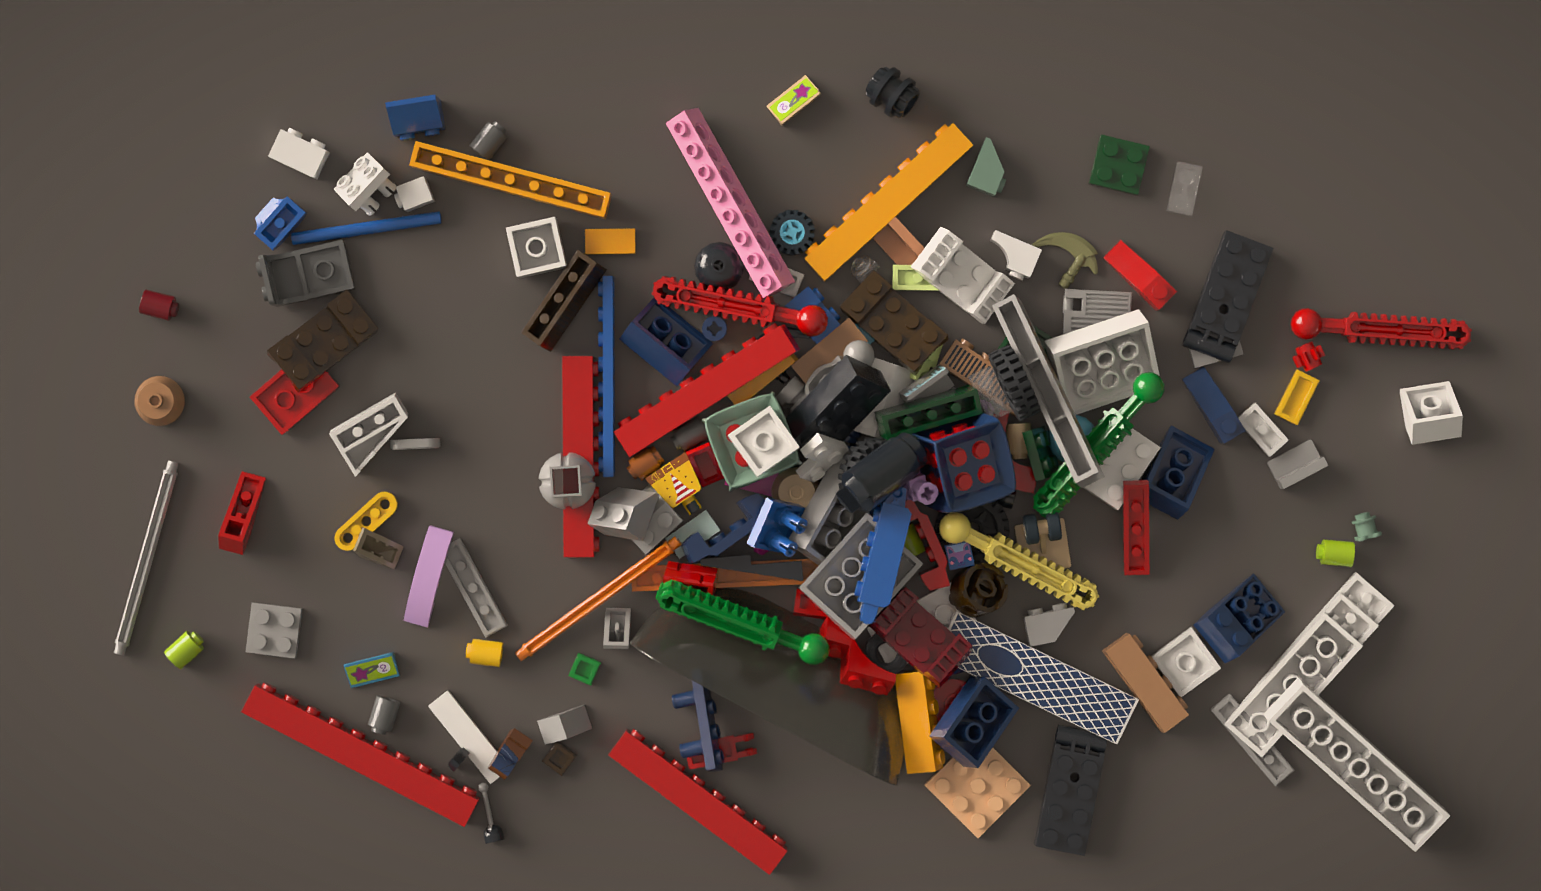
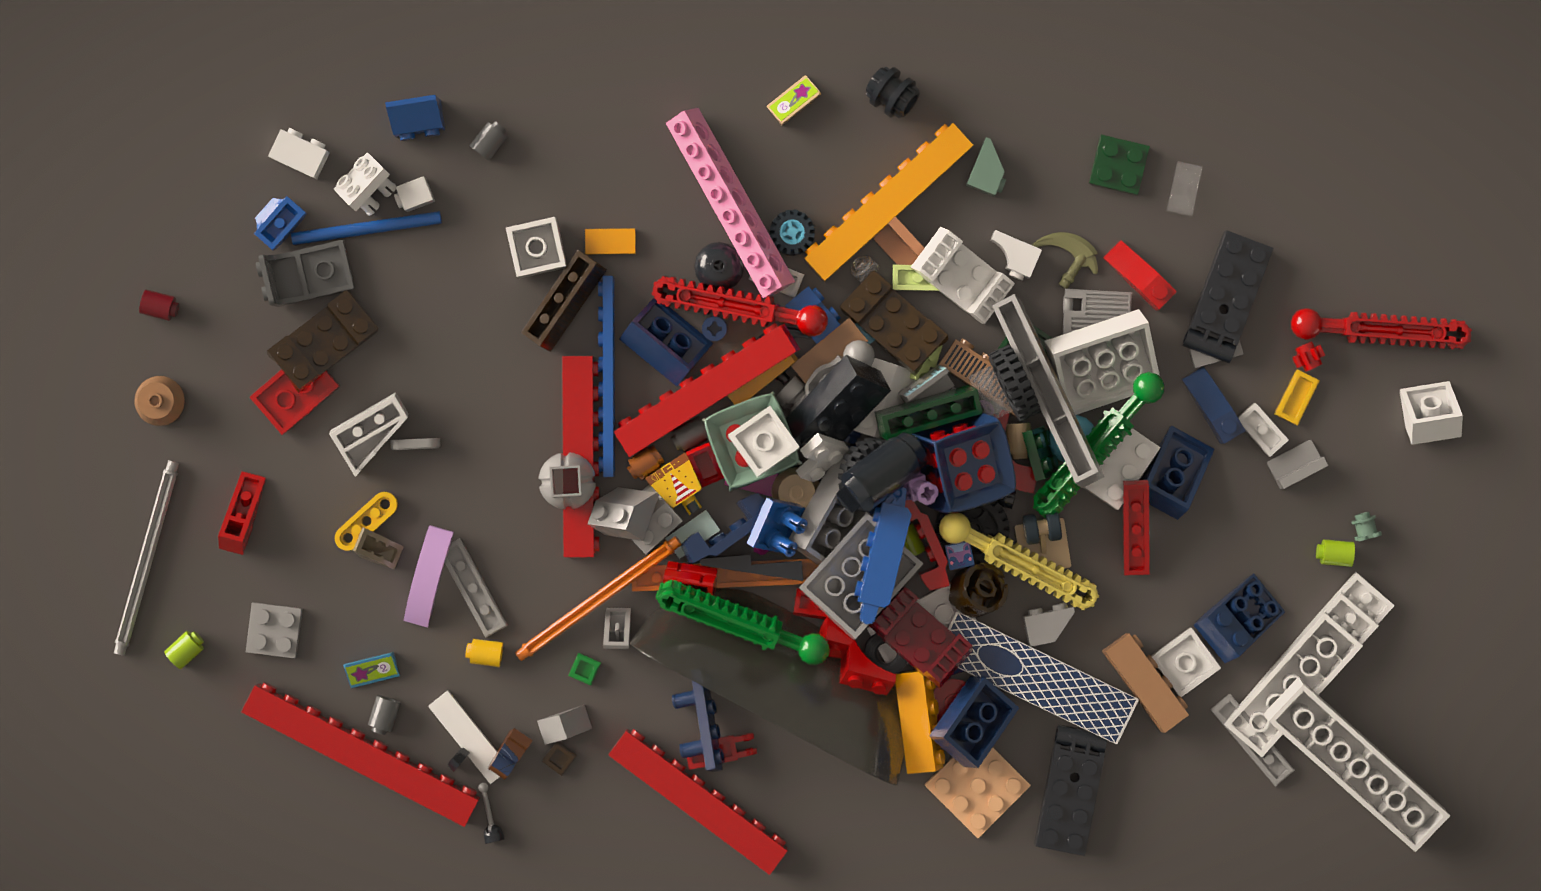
(510, 180): light orange brick -> none

